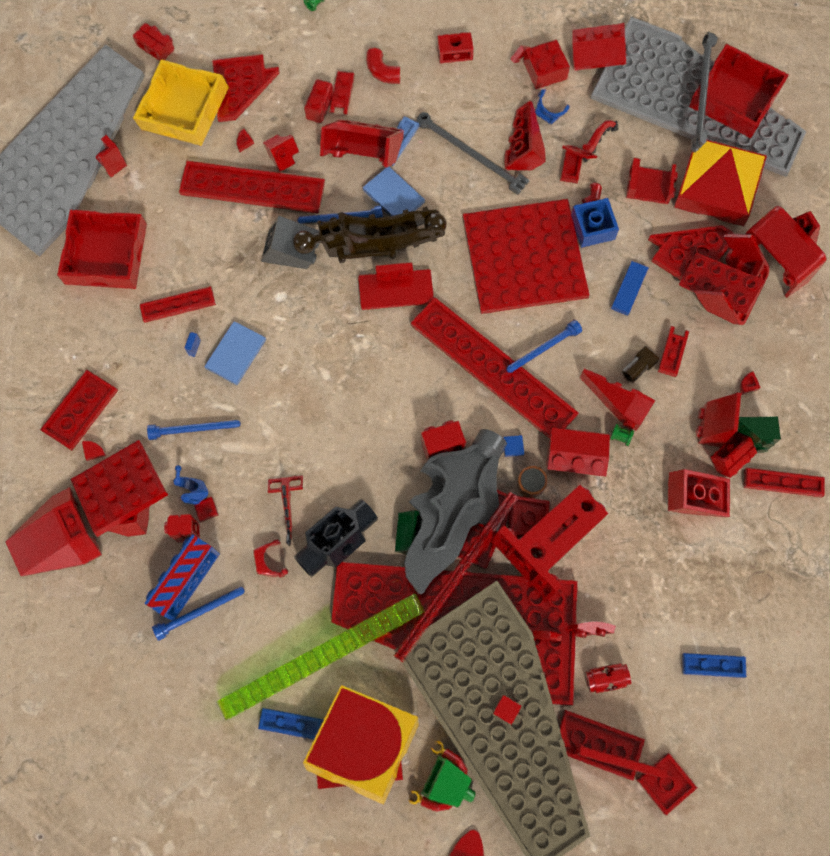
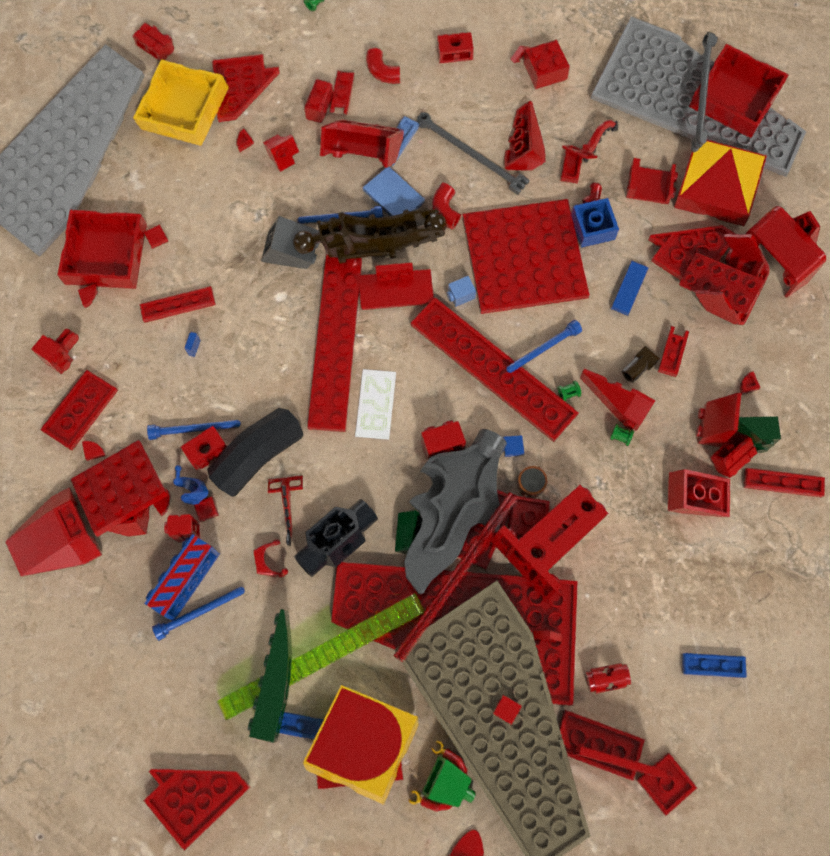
(56, 352): none -> red brick
(88, 294): none -> red tile
(110, 157): red panel -> none
(156, 236): none -> red tile
(163, 504): none -> red tile
(193, 800): none -> red wing
(194, 447): none -> red brick
(235, 353): medium blue tile -> none
(252, 187): red plate -> none
(253, 450): none -> black piece
(274, 684): none -> dark green slope
(335, 345): none -> red plate
(375, 404): none -> white sticker
(441, 202): none -> red cylinder
(461, 291): none -> medium blue brick
(545, 114): blue helmet -> none
(569, 391): none -> green bush
(578, 451): red slope -> none
(591, 628): slope -> none
(599, 46): red slope -> none

